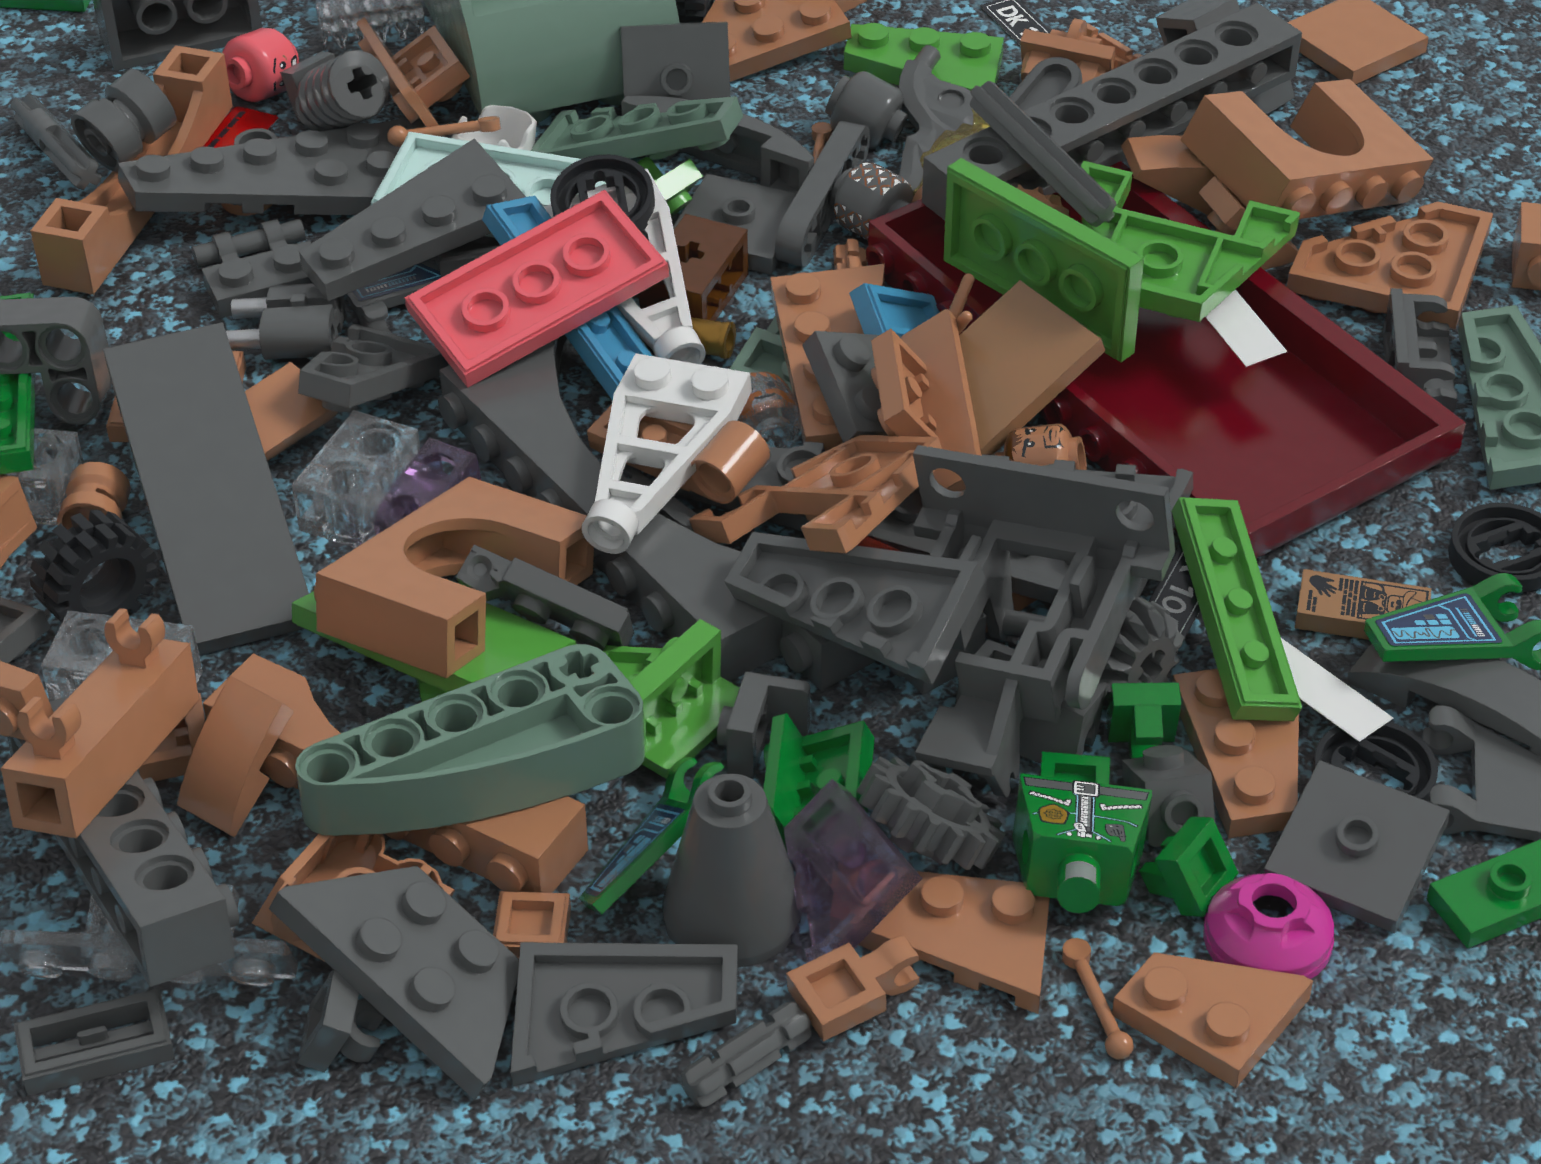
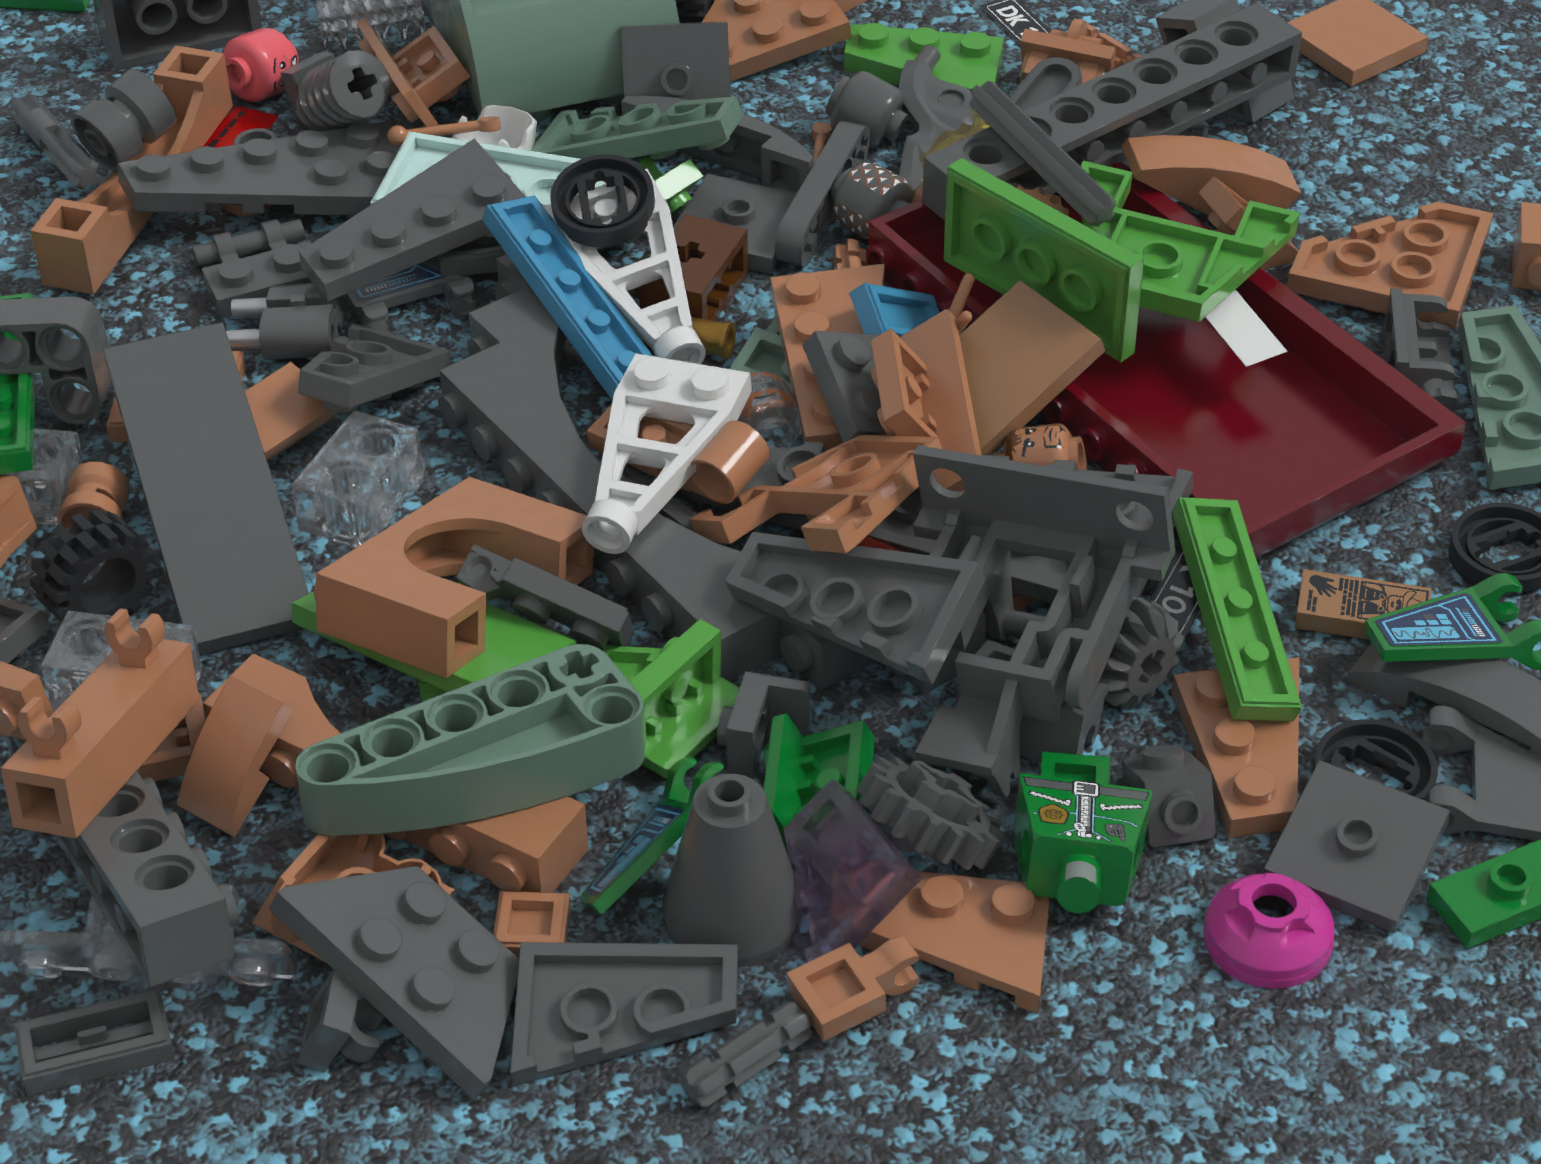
(424, 481): clear purple leg -> none
(536, 287): coral tile -> none
(1077, 955): nougat hinge -> none
(1143, 714): green tile -> none
(1191, 867): green tile -> none
(1211, 1010): nougat wing -> none
(1333, 697): white sticker -> none
(1354, 159): nougat arch -> none

